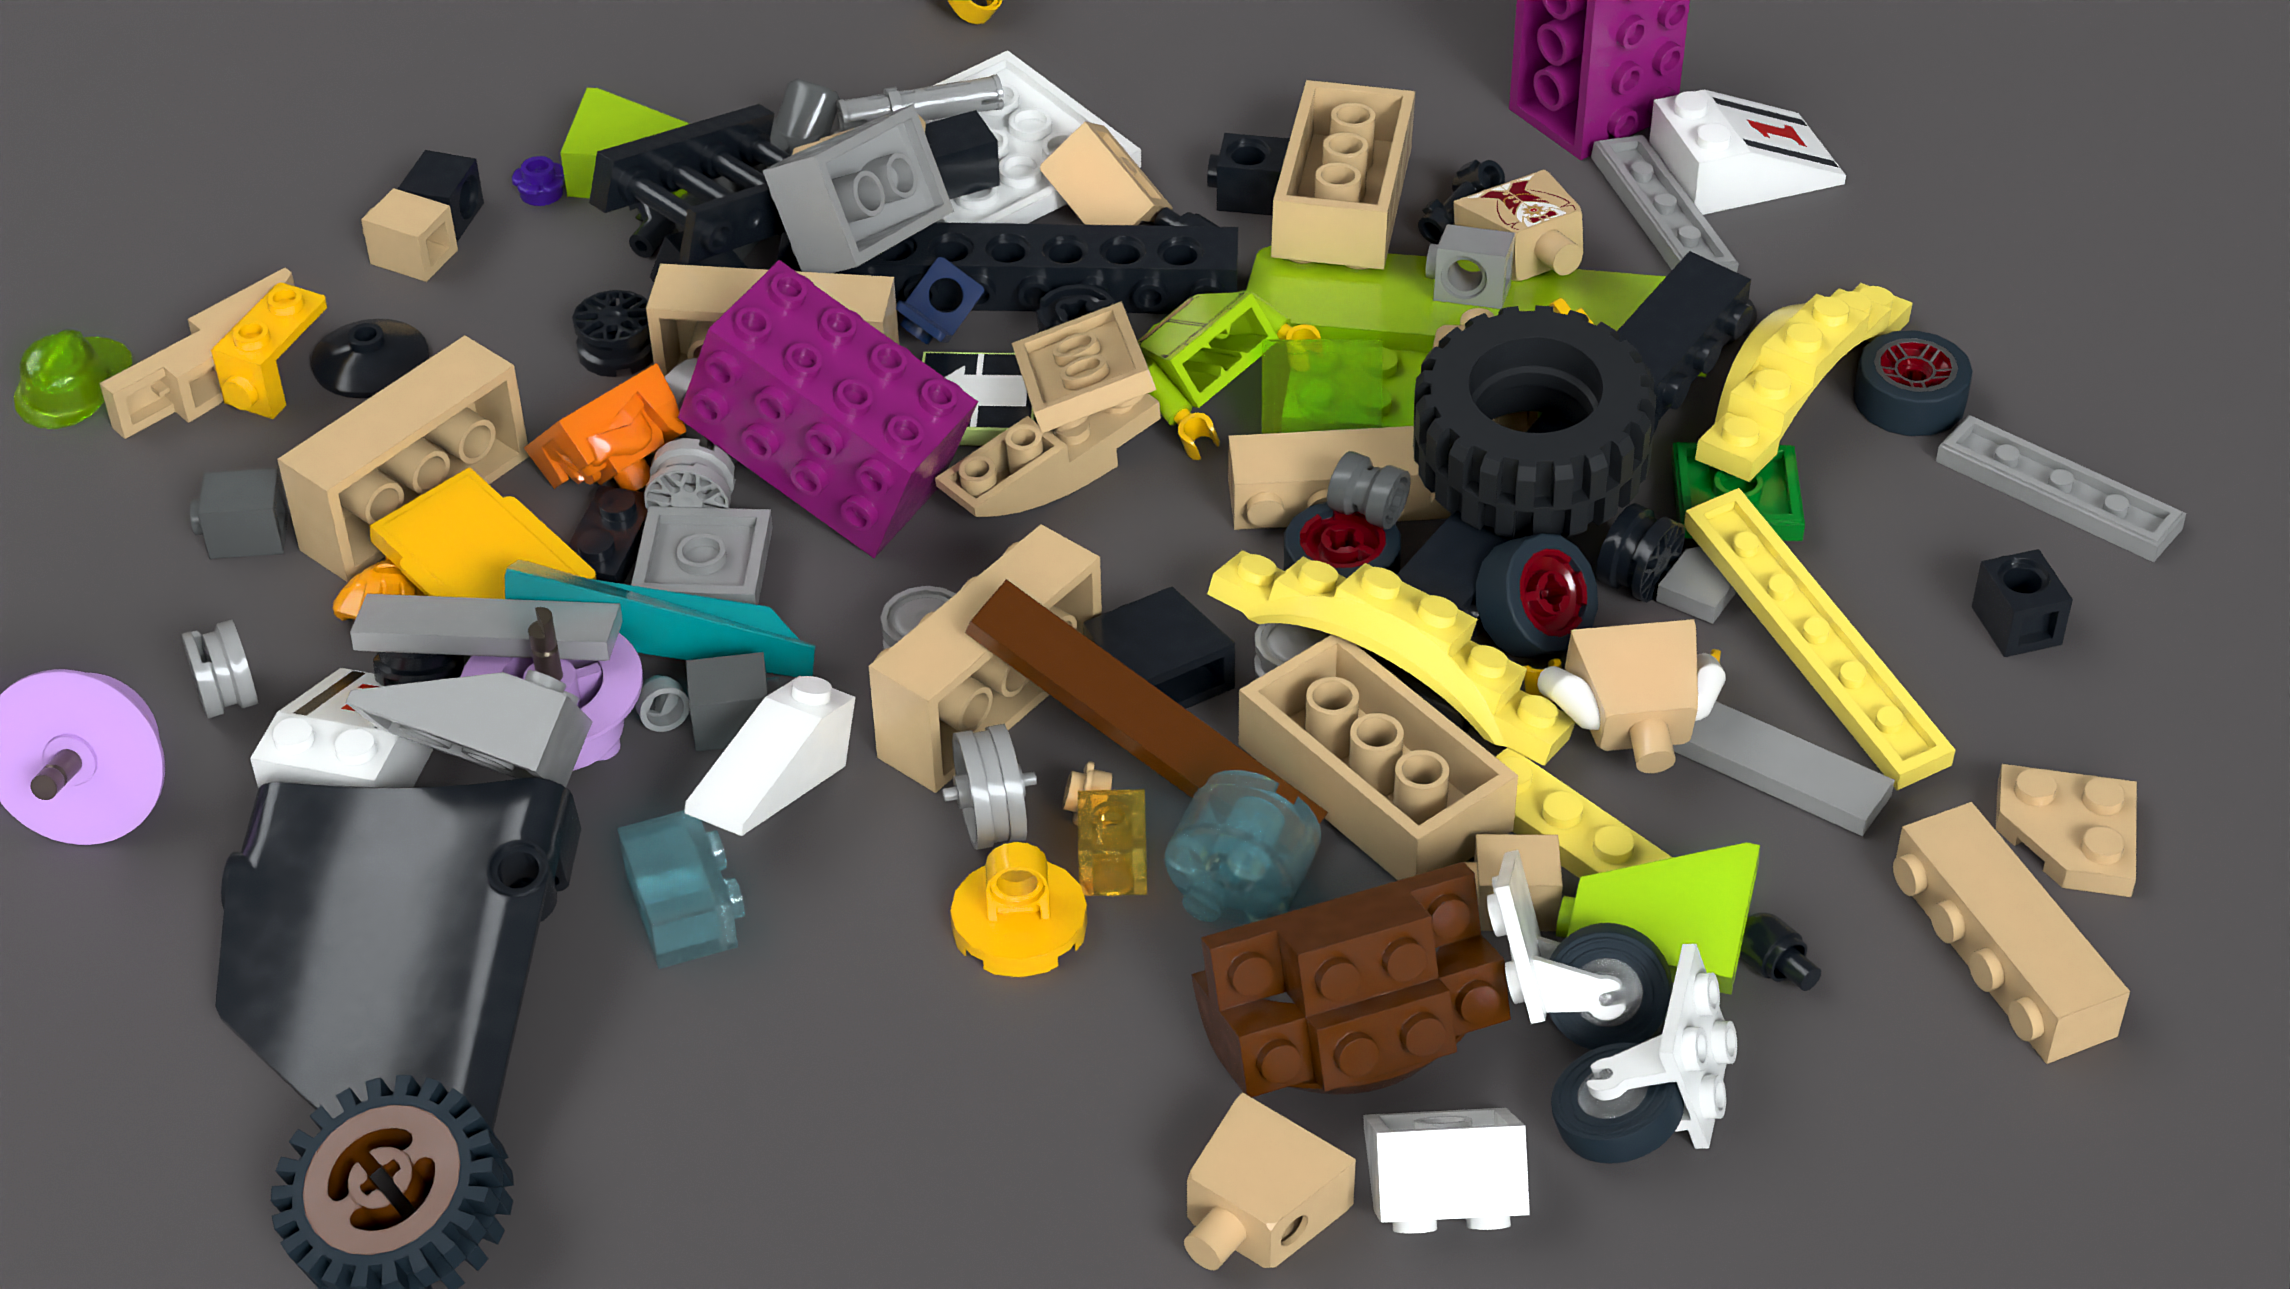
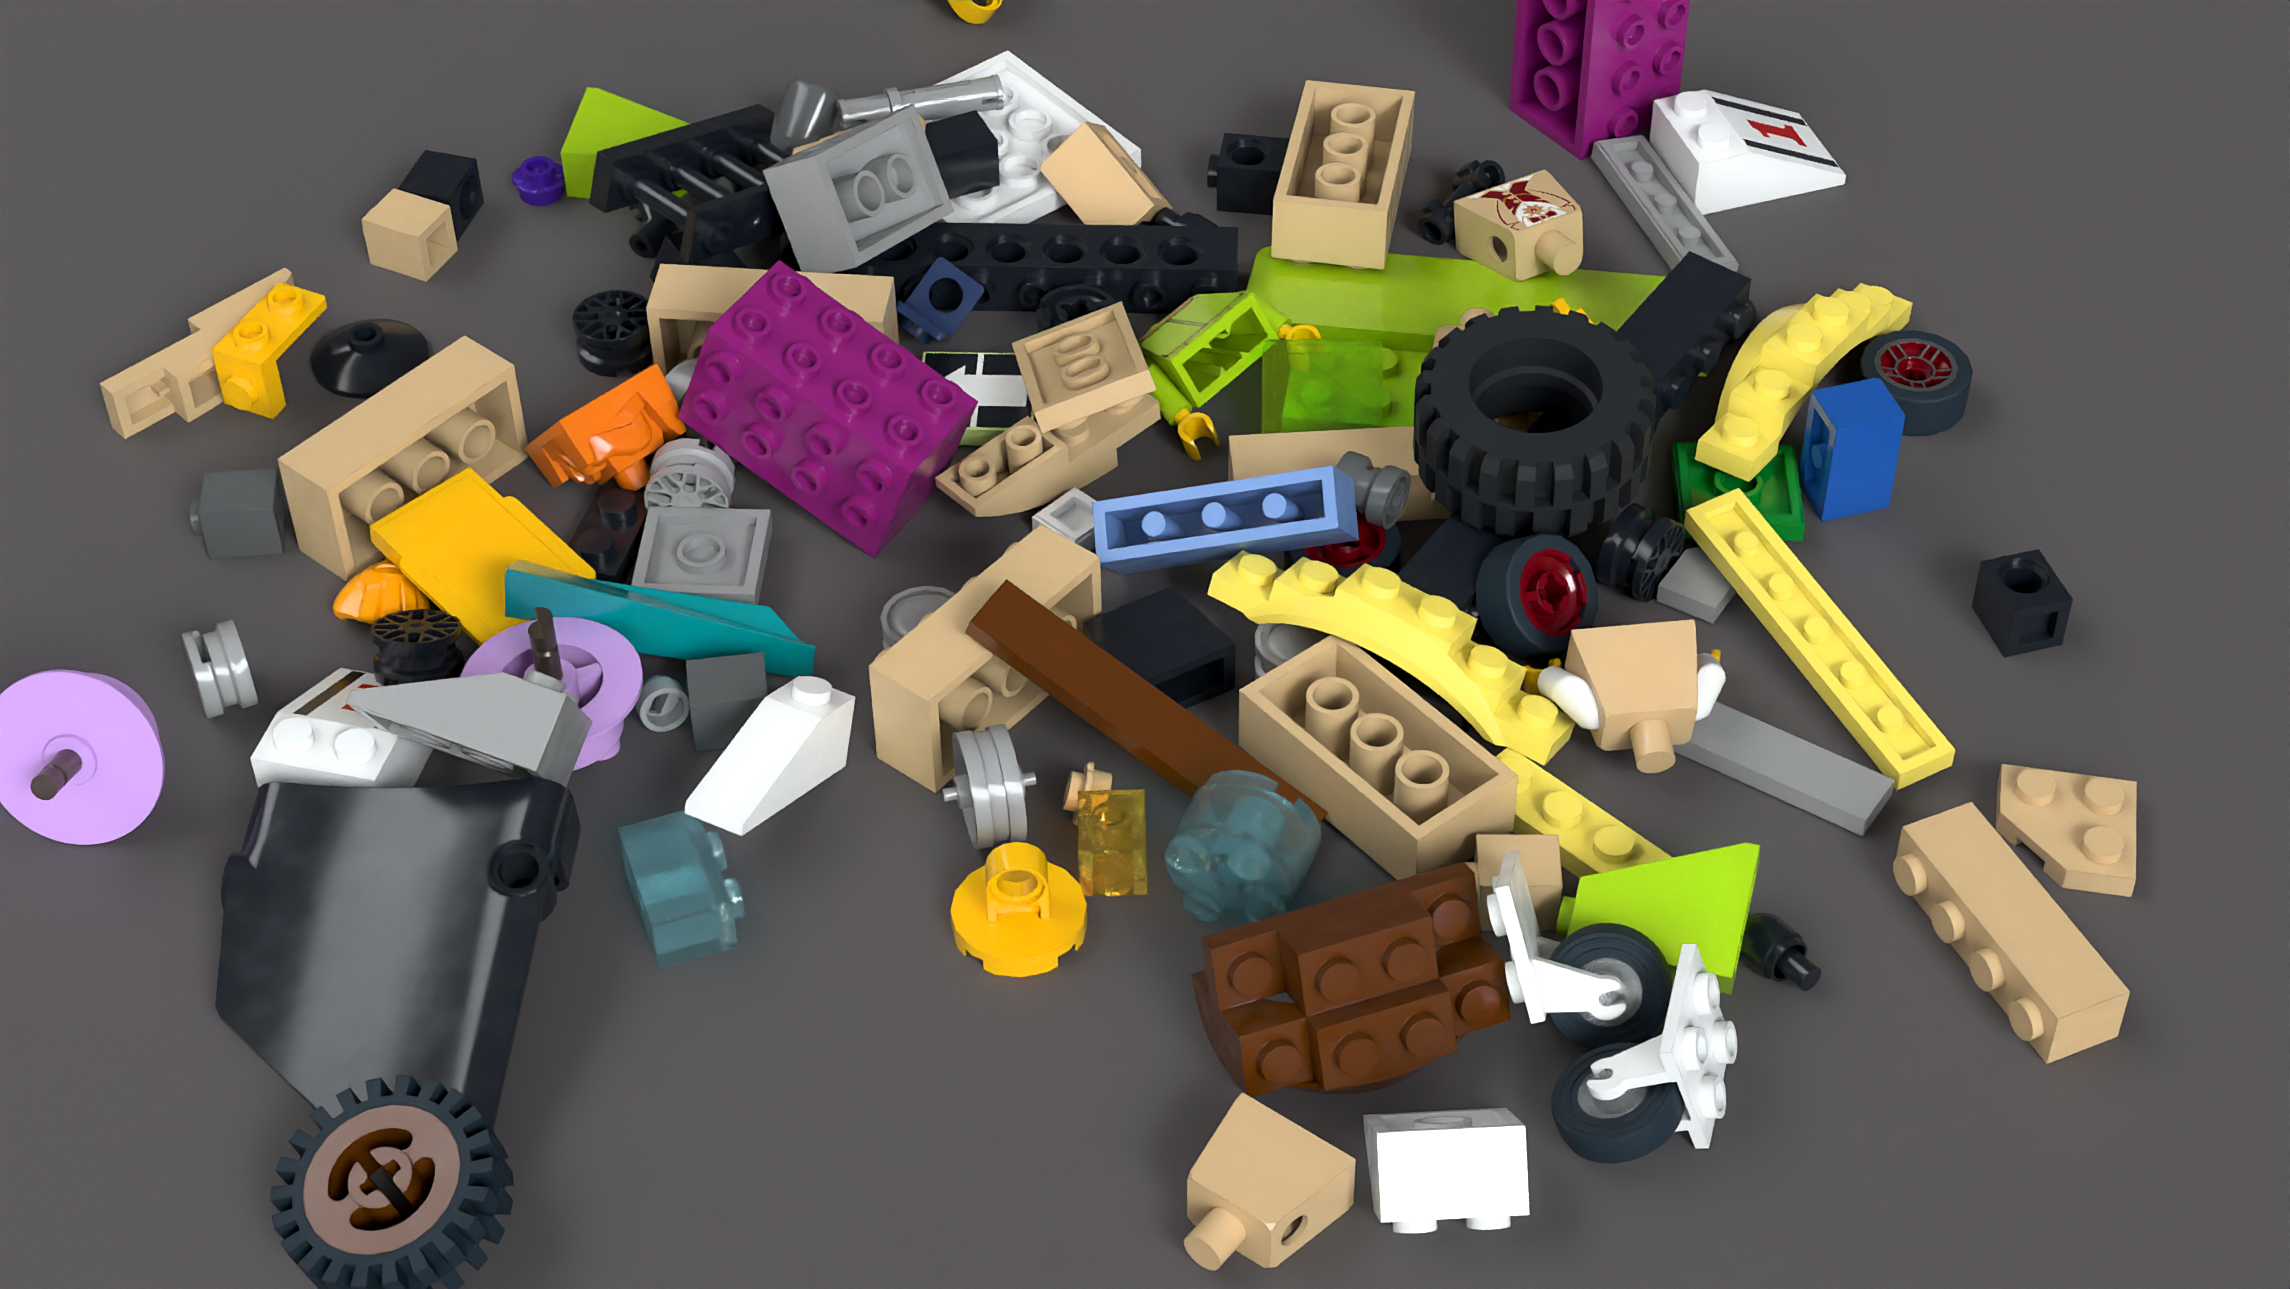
(64, 377): clear neon green piece -> none
(482, 626): light grey tile -> none
(1070, 517): none -> white tile
(1225, 518): none -> medium blue brick
(1488, 250): light grey brick -> none
(1850, 449): none -> blue panel
(2061, 488): light grey tile -> none

